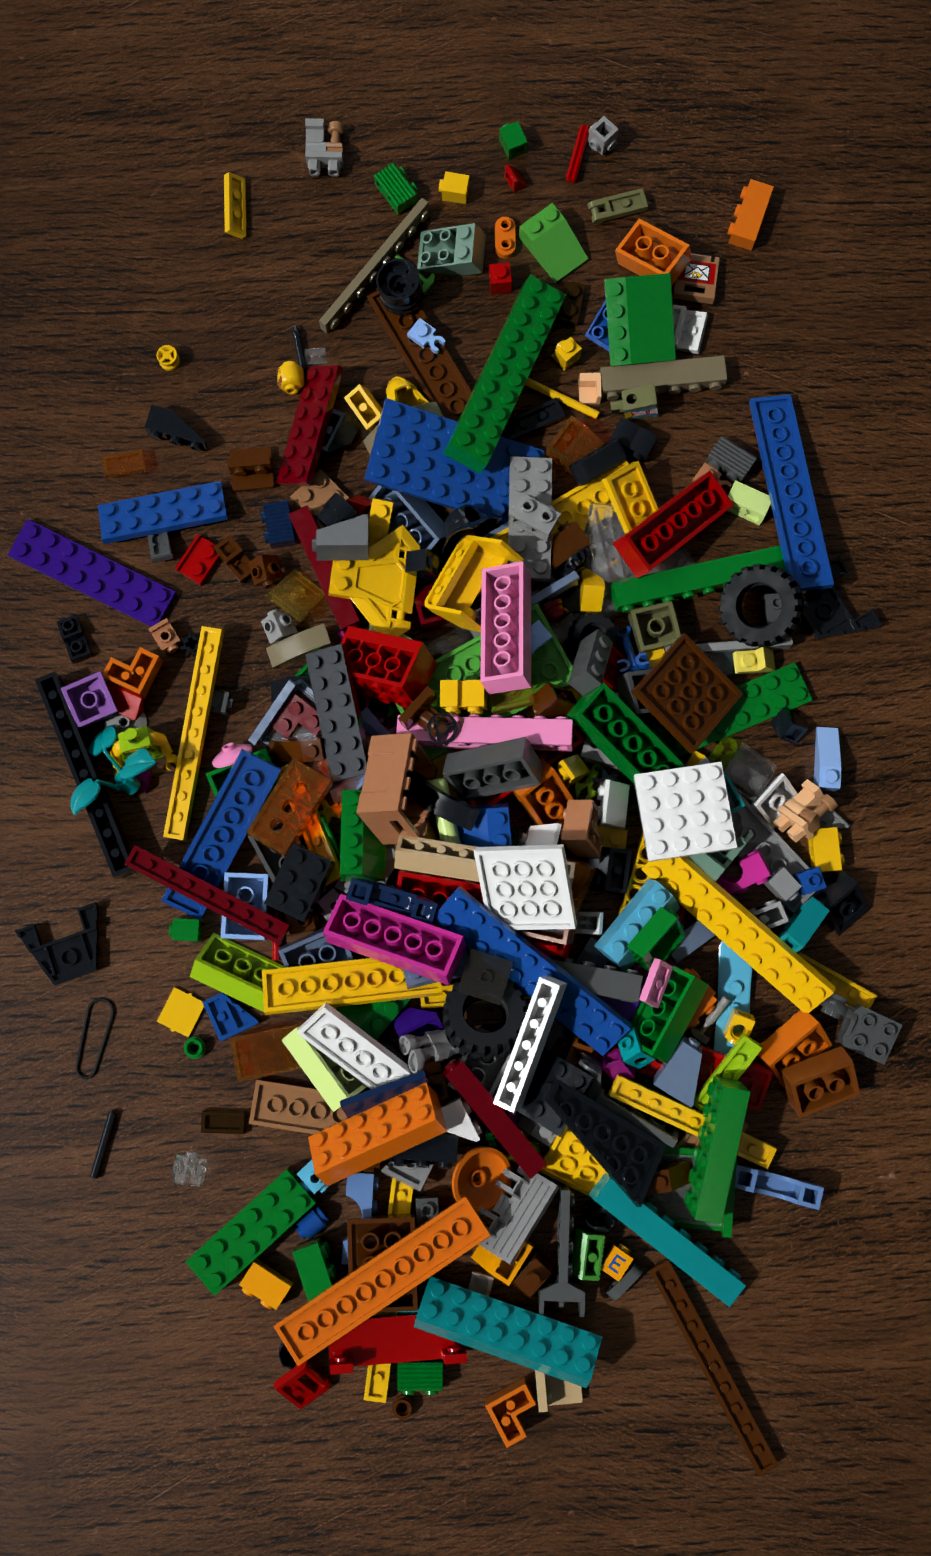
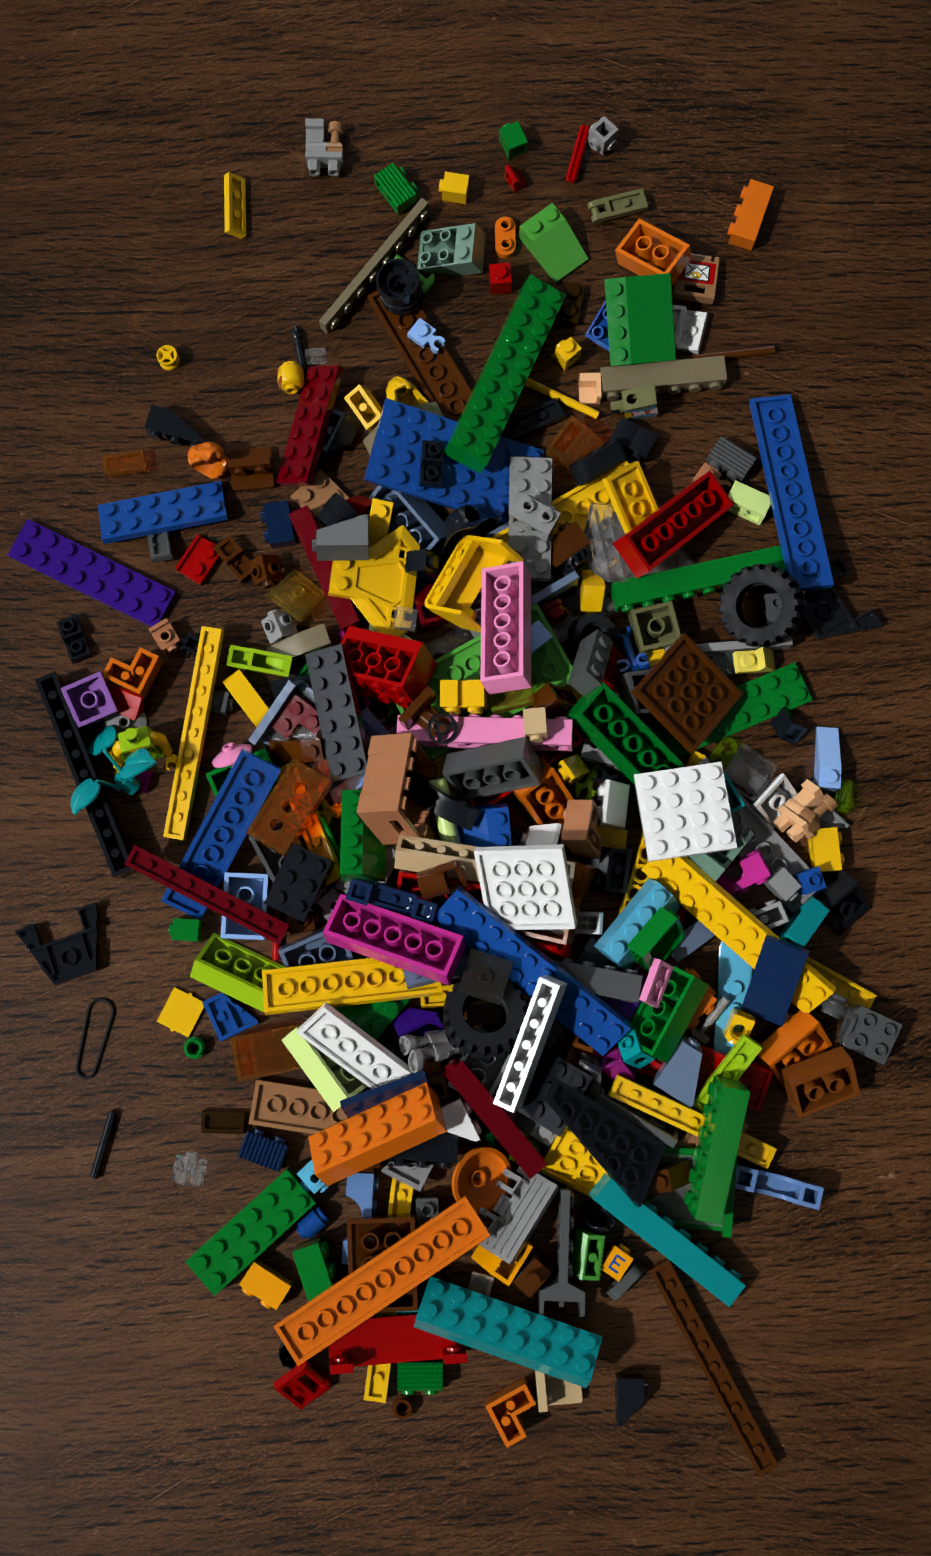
(208, 459): none -> orange hair
(246, 697): none -> yellow beam
(259, 661): none -> lime slope
(264, 1149): none -> dark blue brick
(405, 618): none -> clear tile
(431, 464): none -> black slope
(435, 881): none -> reddish brown piece
(535, 724): none -> tan brick
(628, 1395): none -> black slope
(740, 353): none -> reddish brown bar
(774, 980): none -> dark blue tile
(845, 796): none -> clear neon green cone

